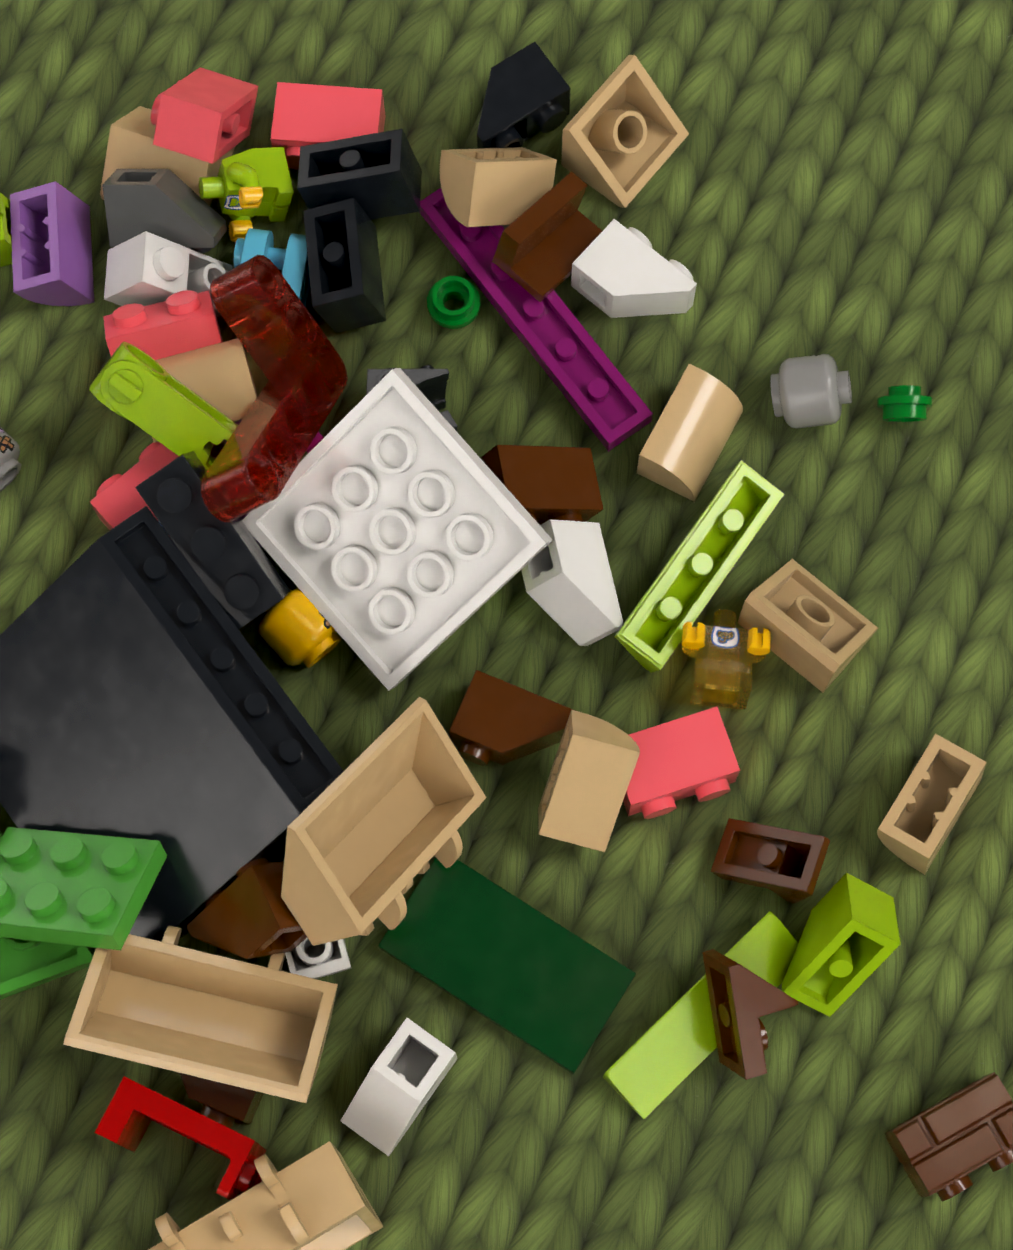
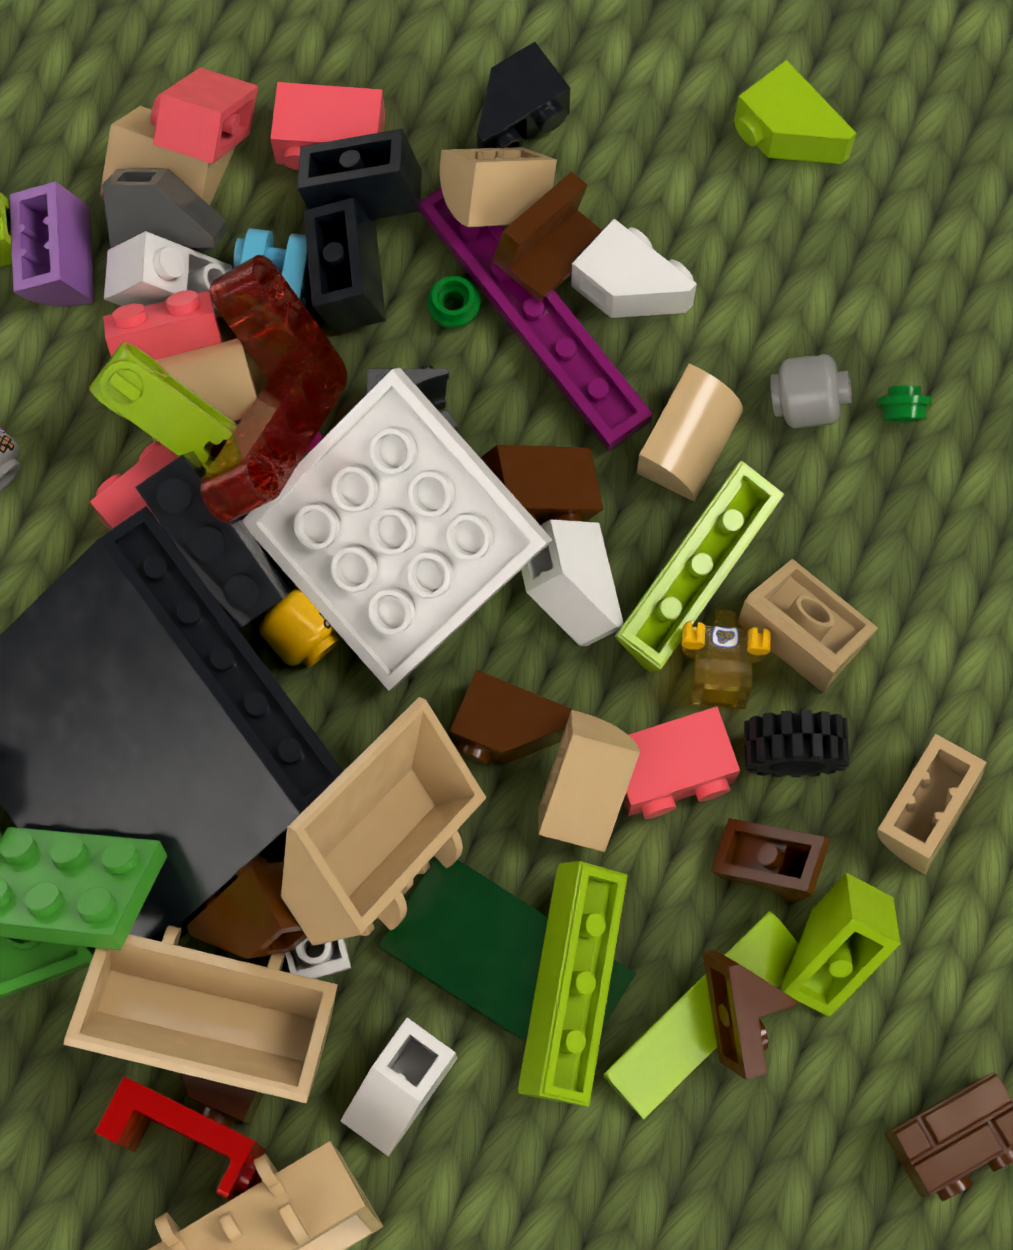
(251, 186): lime piece -> none
(573, 983): none -> lime slope
(622, 134): tan slope -> none
(792, 120): none -> lime slope
(796, 743): none -> black tyre

